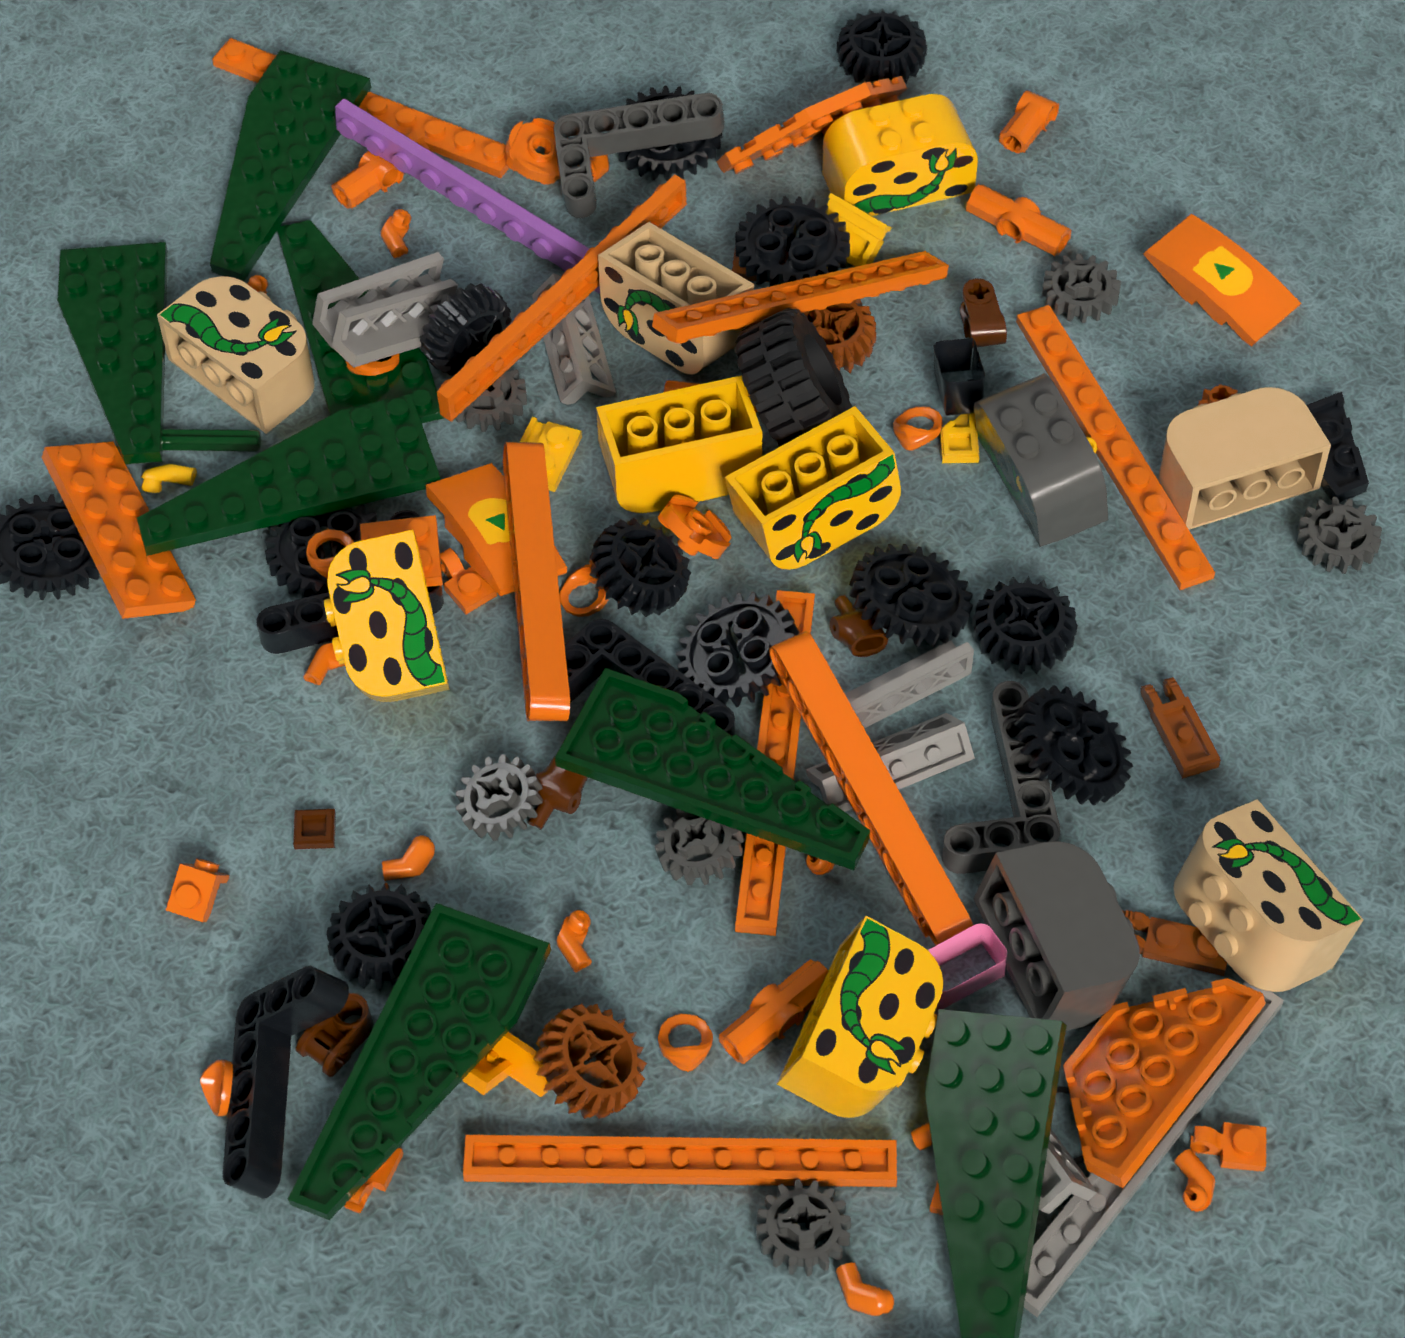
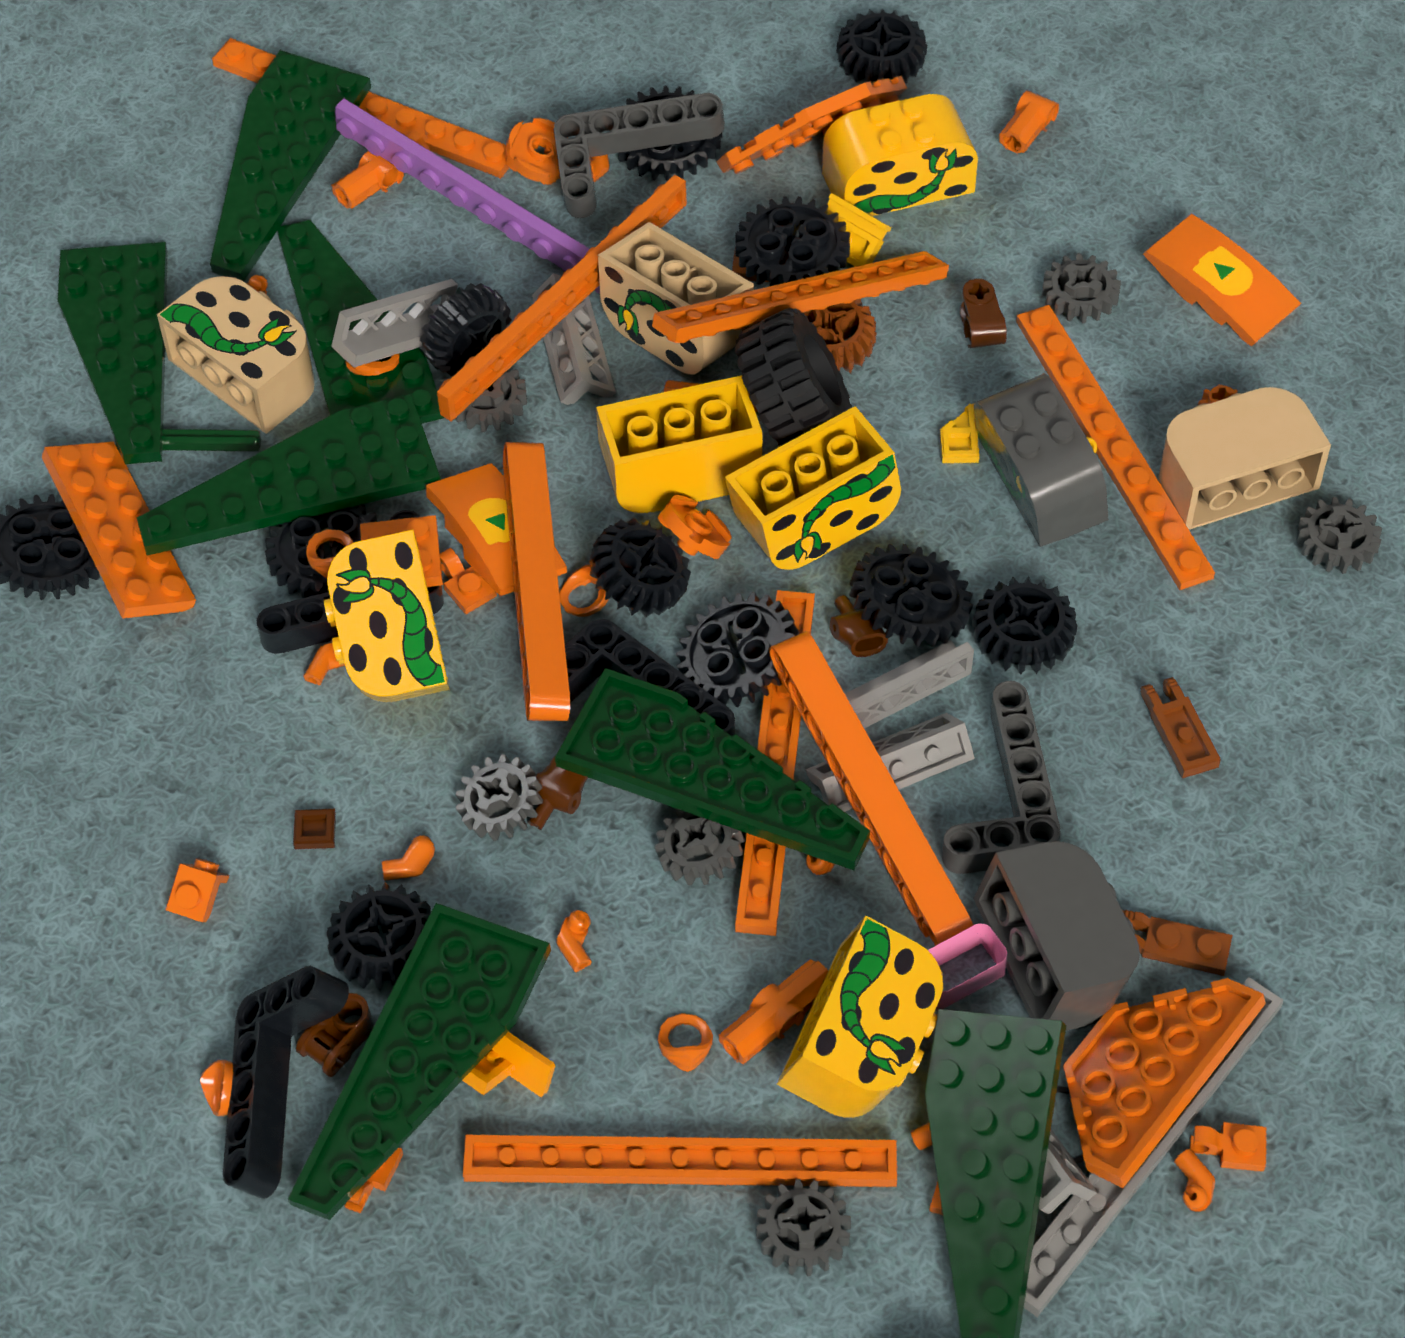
(168, 473): yellow arm -> none
(377, 284): light grey fence -> none
(394, 232): orange arm -> none
(559, 446): yellow plate -> none
(600, 1085): dark orange gear -> none
(863, 1296): orange arm -> none
(913, 437): orange piece -> none
(953, 357): black piece -> none
(1018, 219): orange piece -> none
(1073, 745): black gear -> none
(1263, 901): tan brick -> none
(1344, 469): black wing -> none

